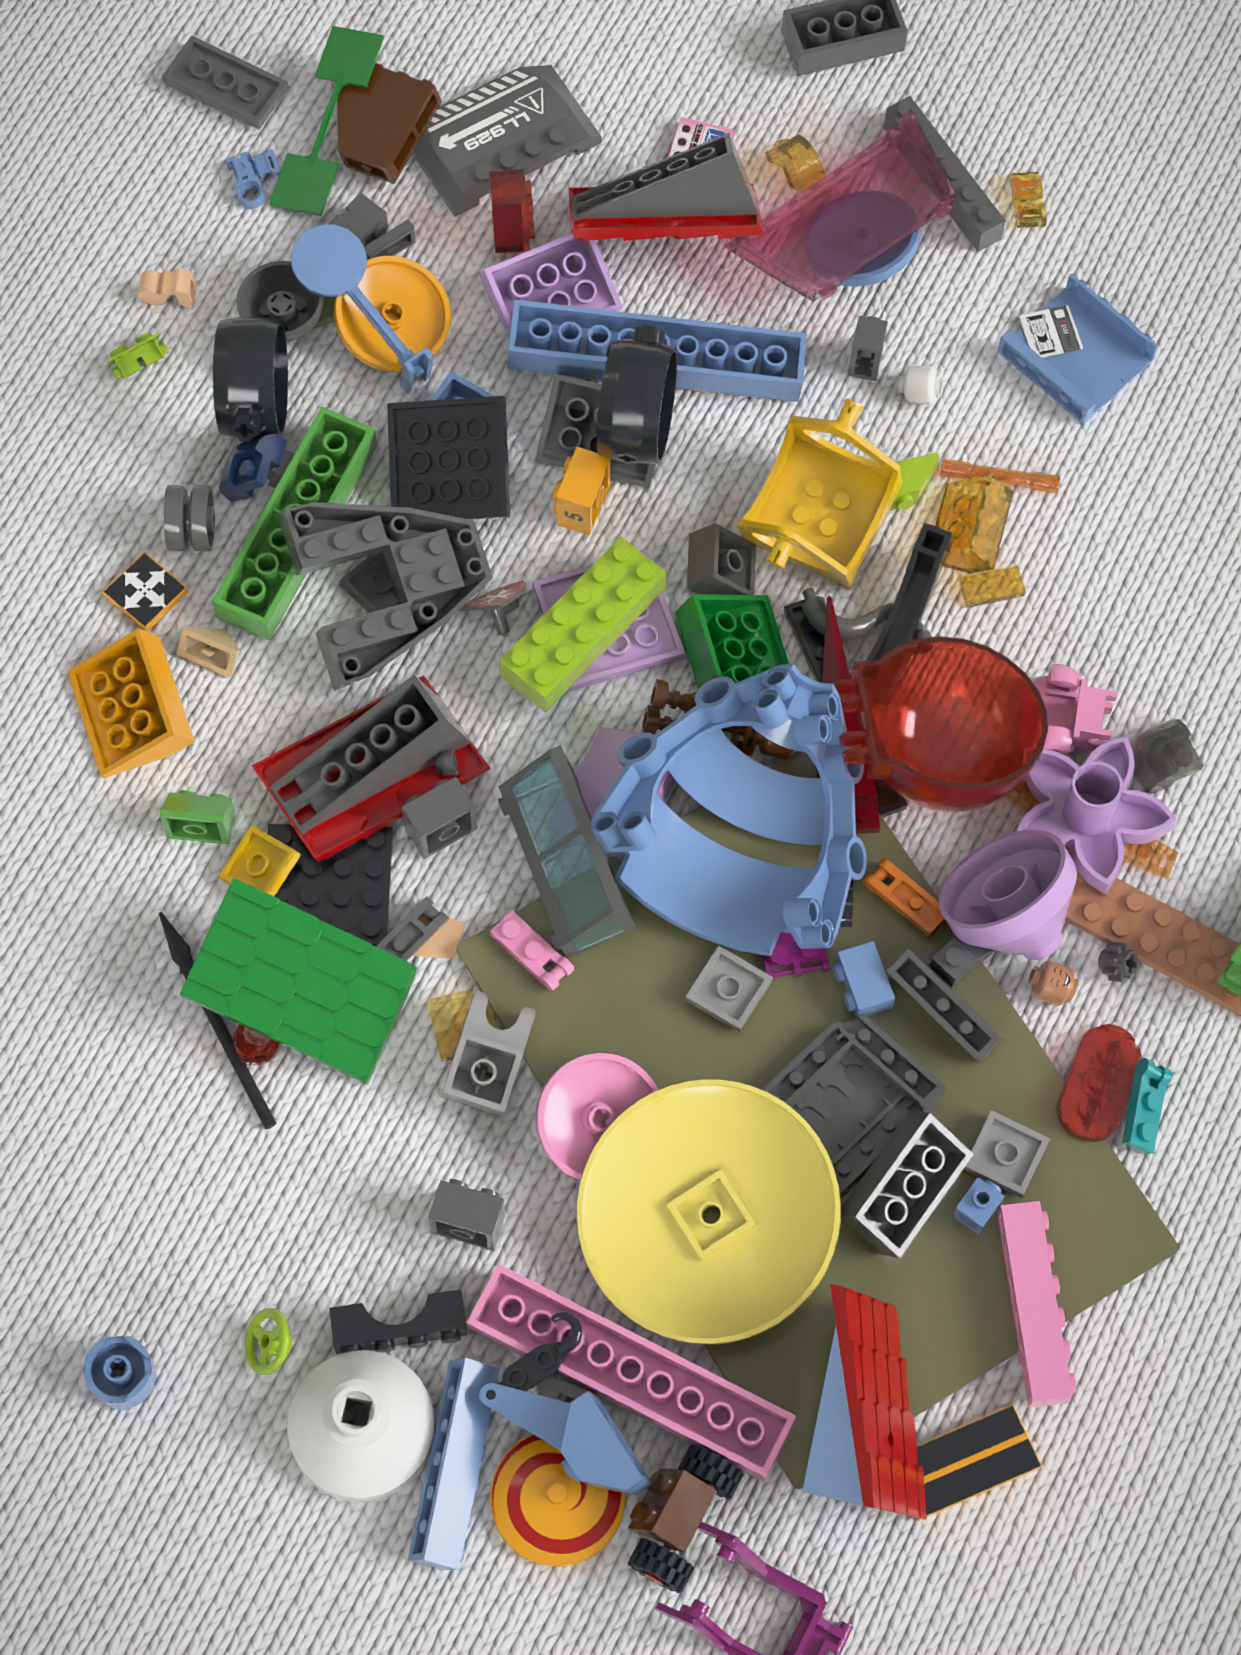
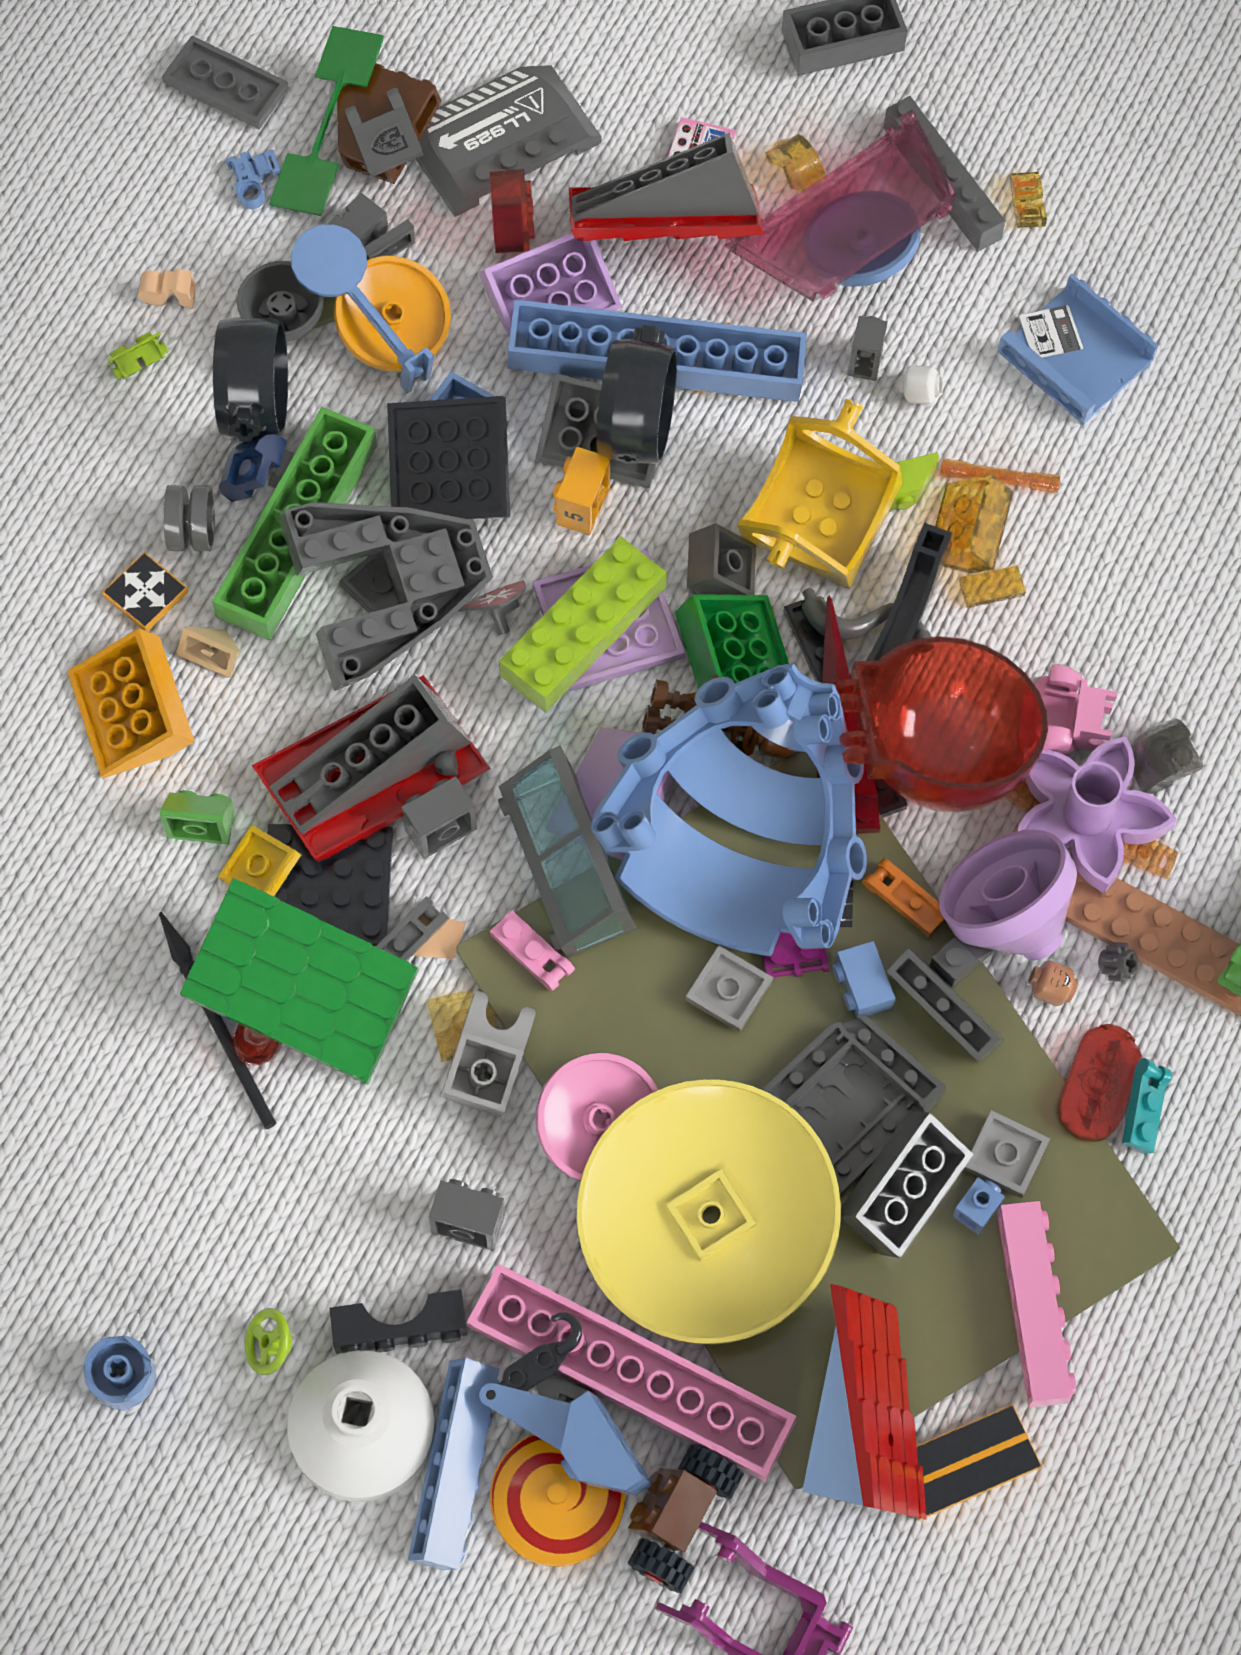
(386, 138): none -> dark grey flag

